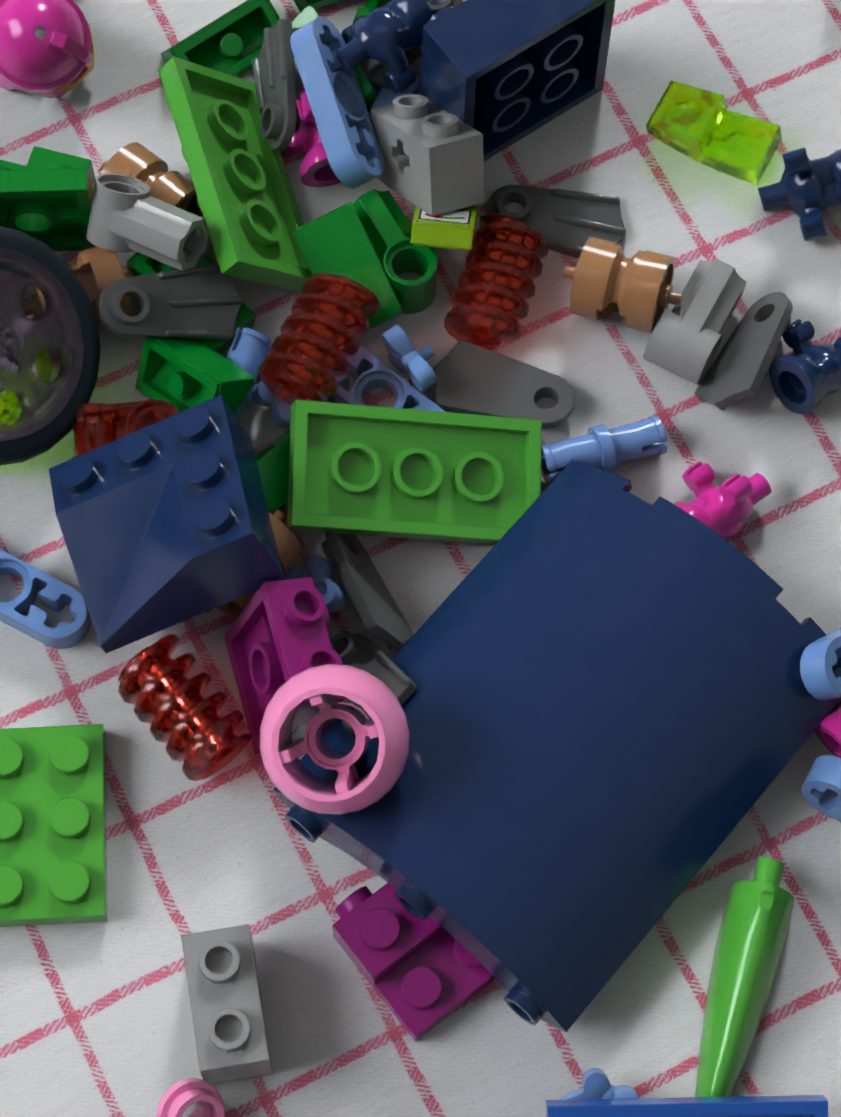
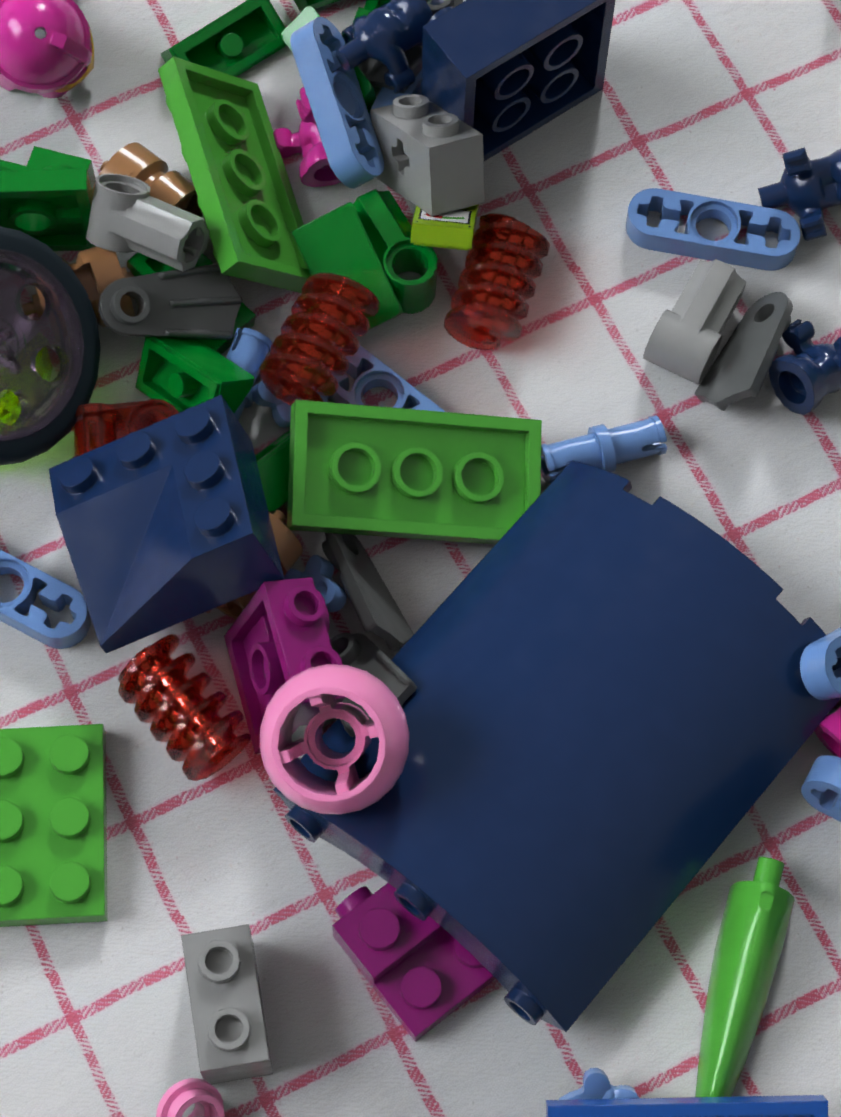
(276, 85): dark grey piece -> none
(408, 360): medium blue piece -> none
(496, 385): dark grey piece -> none
(563, 215): dark grey piece -> none
(611, 283): medium nougat wheel -> none
(703, 129): clear neon green slope -> none
(725, 506): dark pink piece -> none
(732, 214): none -> medium blue beam

